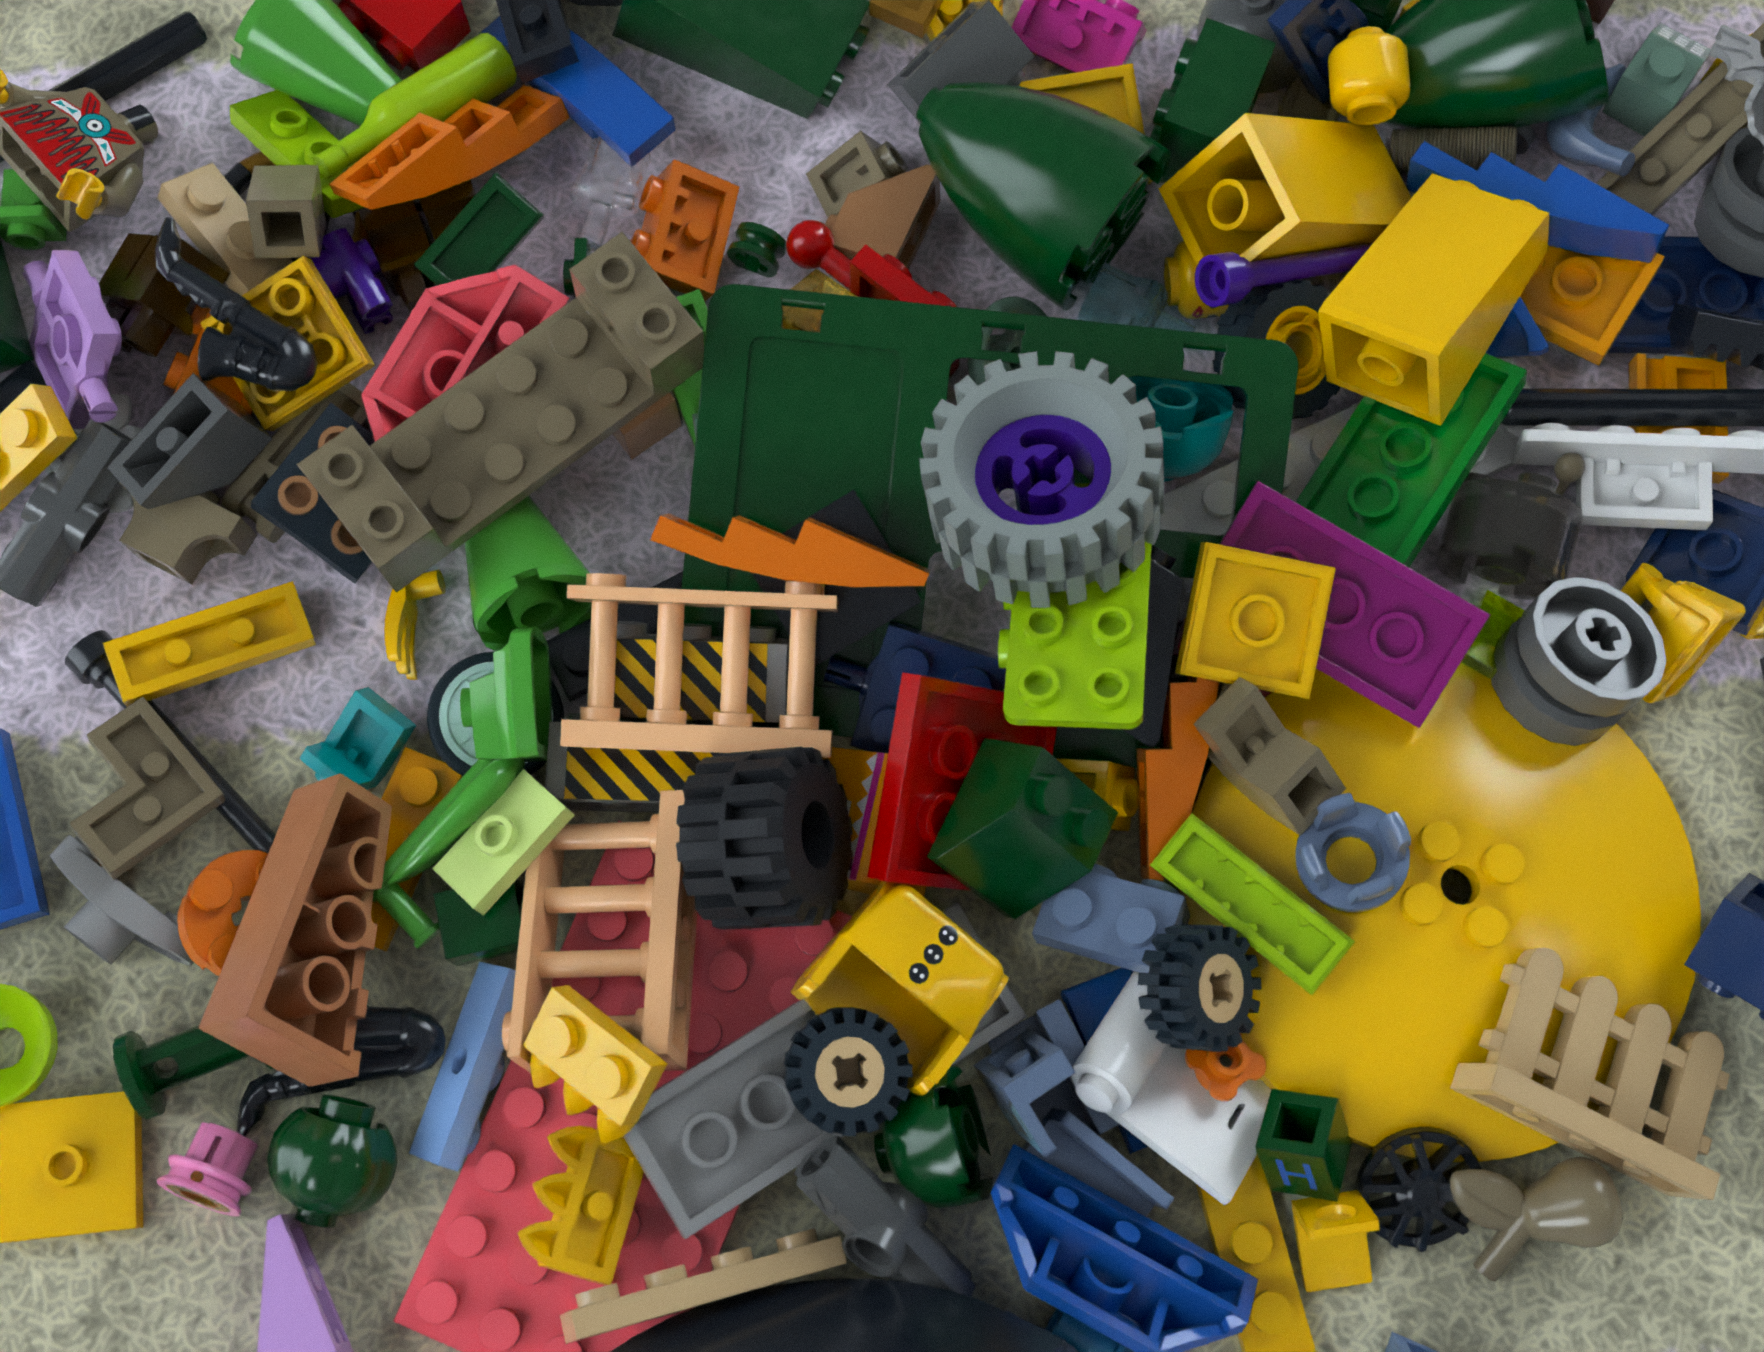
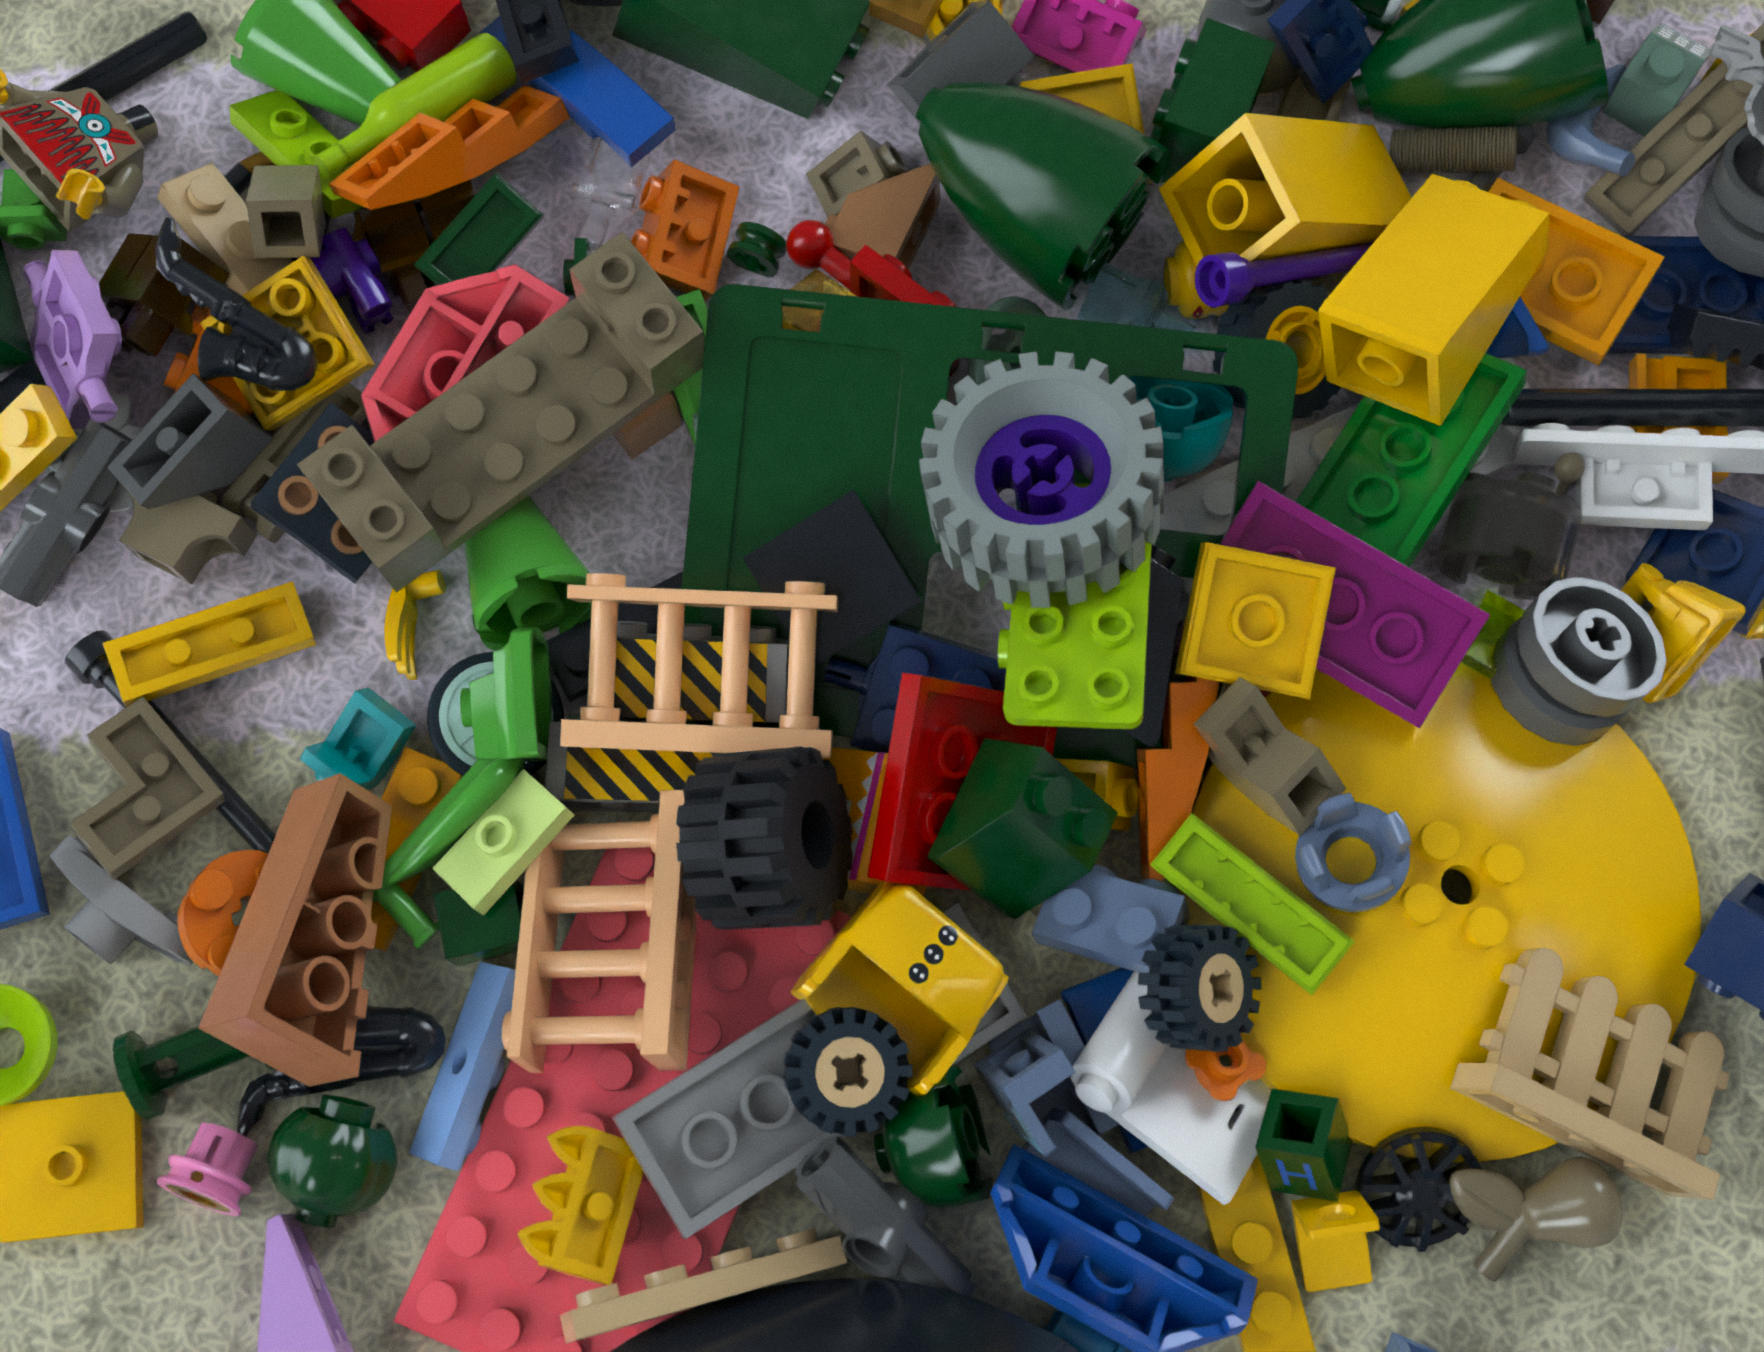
(595, 1059): yellow plate -> none
(817, 555): orange slope -> none
(1369, 76): yellow head -> none
(1580, 211): blue slope -> none

